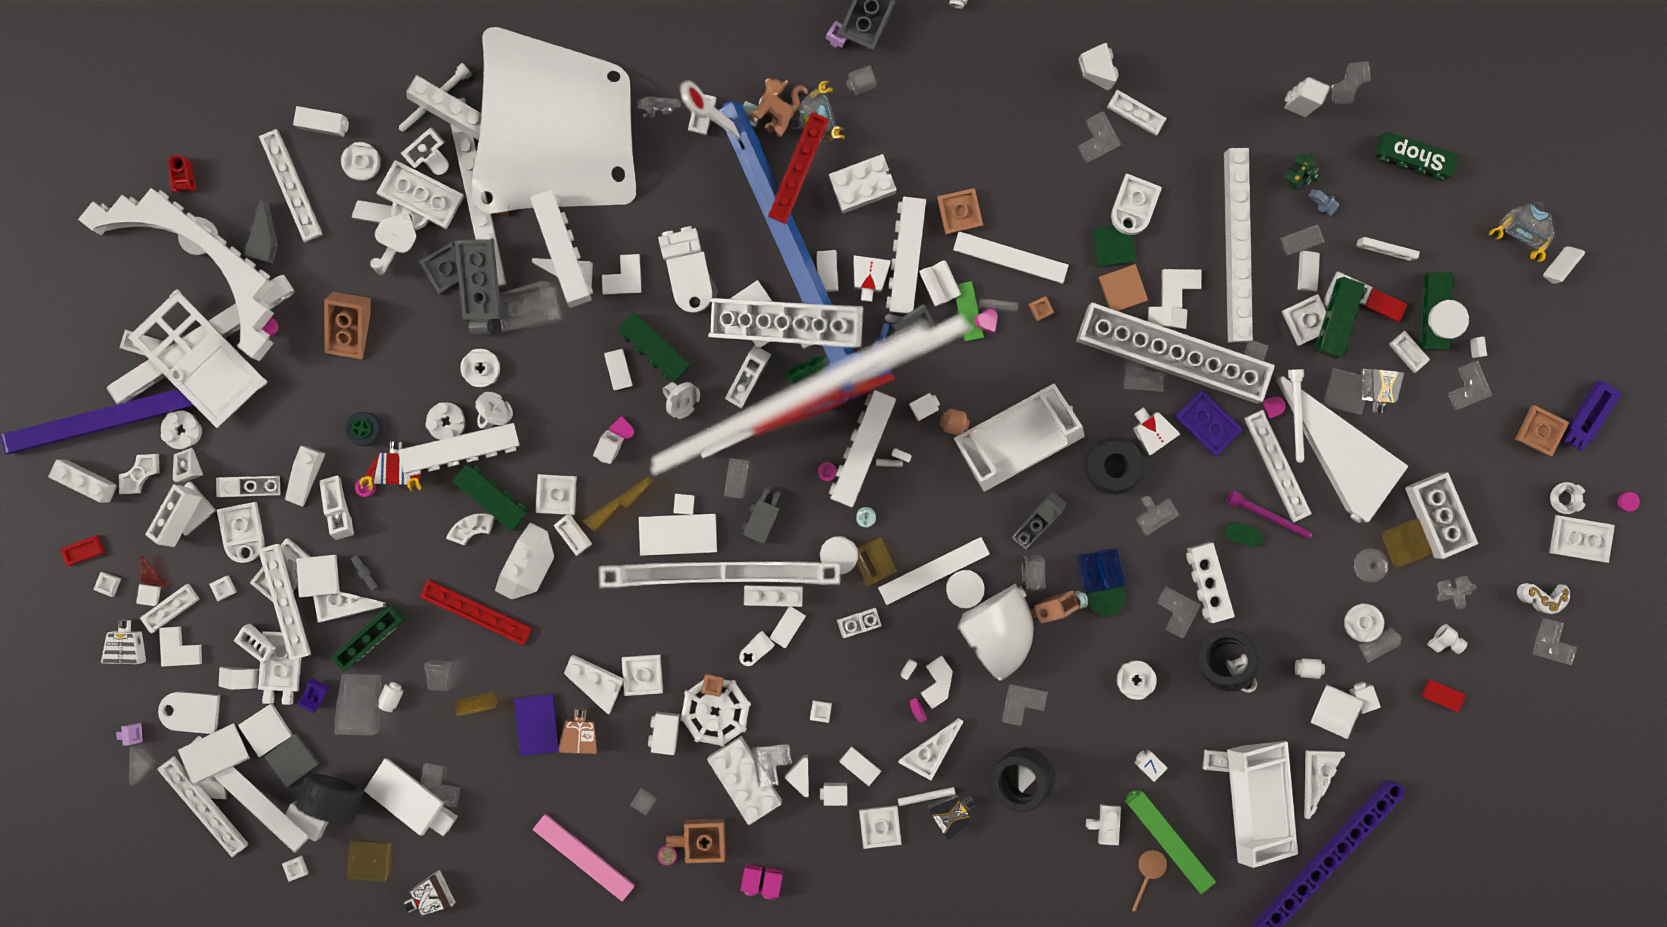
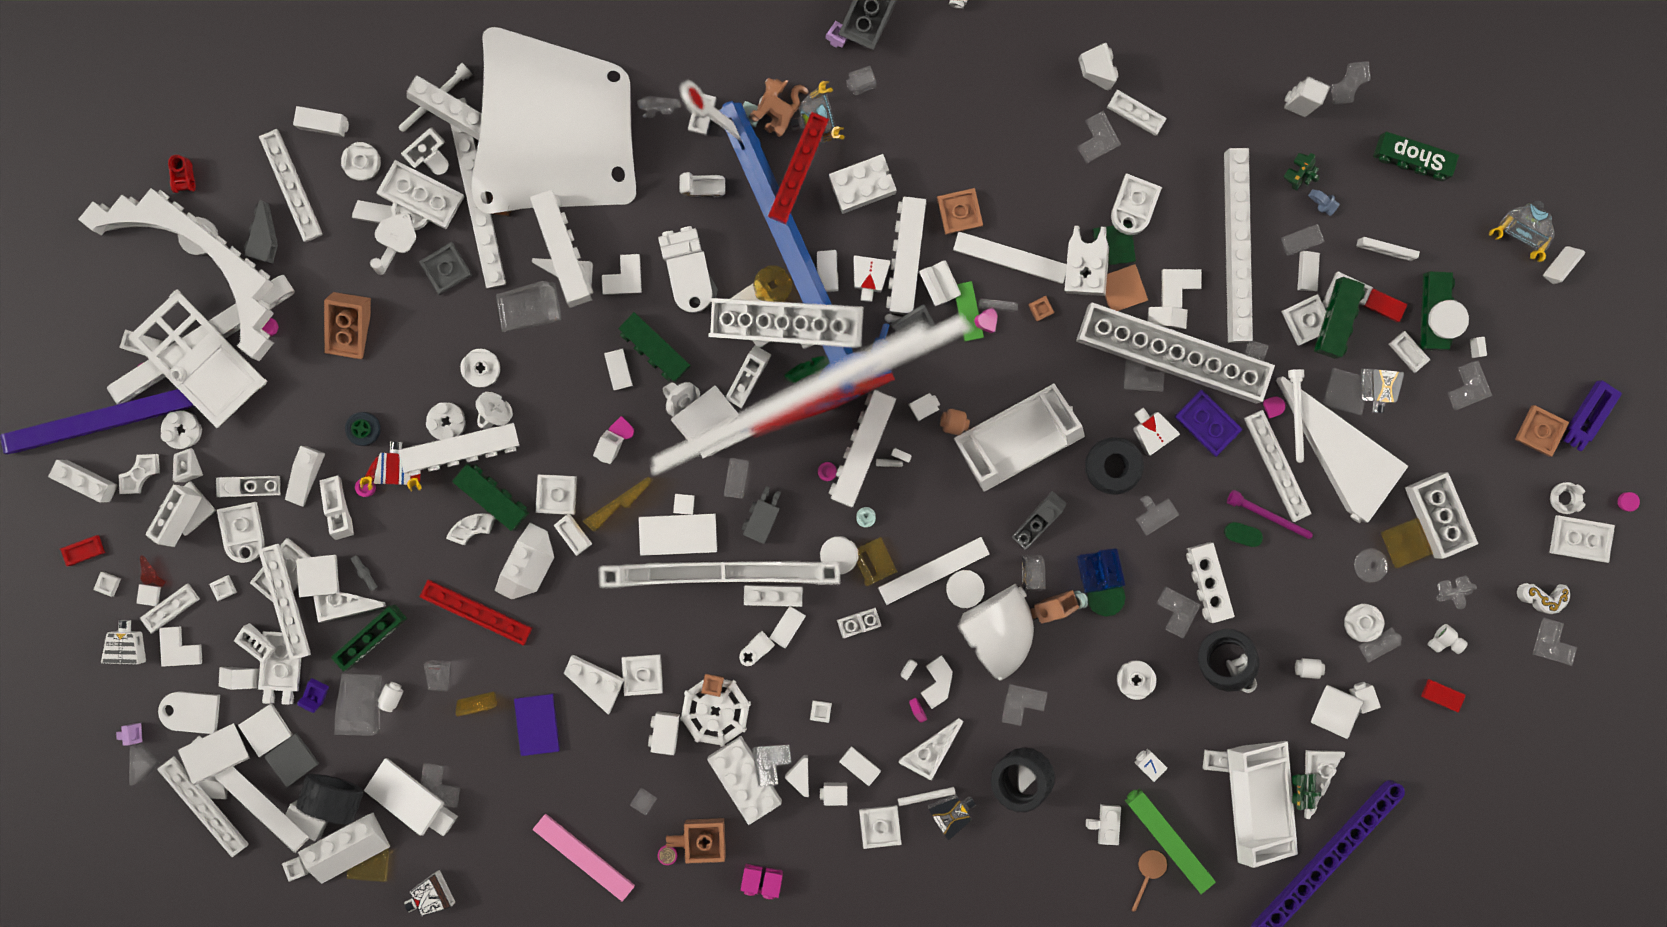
(344, 848): none -> white slope
(478, 276): dark grey hinge -> none
(578, 735): nougat torso -> none
(702, 185): none -> white animal
(704, 414): none -> white tile
(772, 273): none -> clear yellow plate
(1087, 257): none -> white brick
(1305, 791): none -> dark green hips

